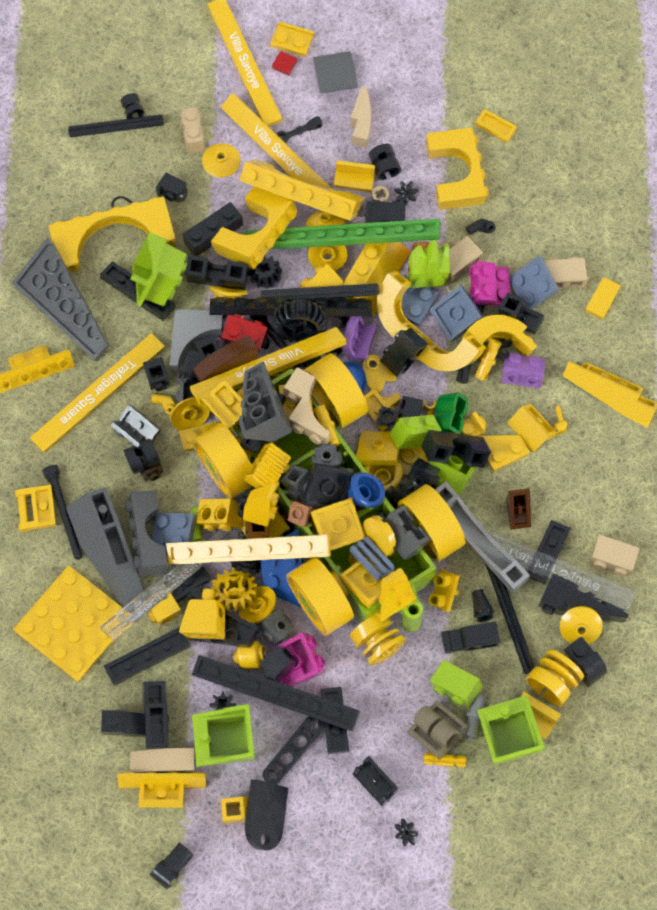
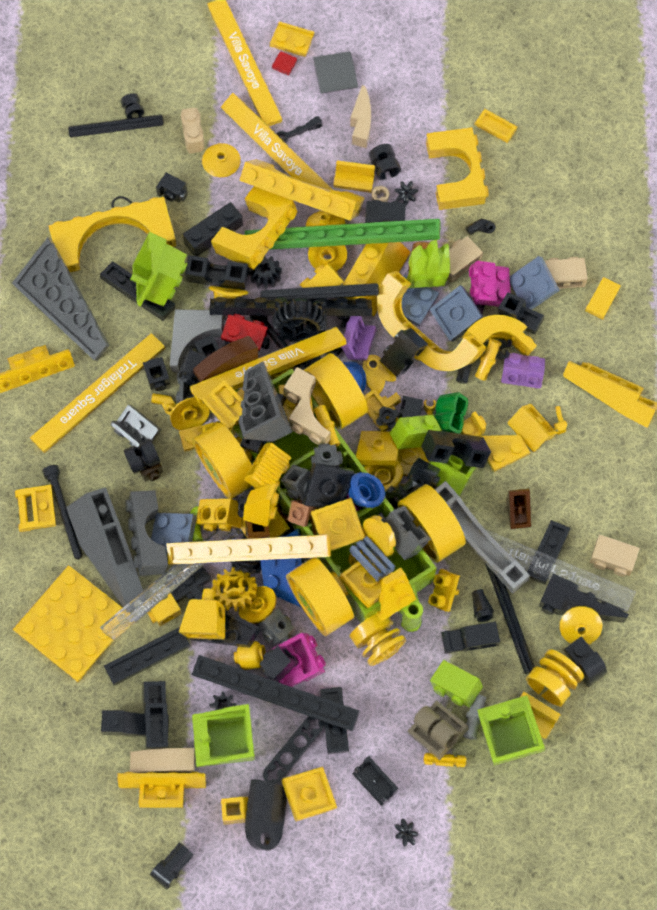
(309, 794): none -> yellow plate

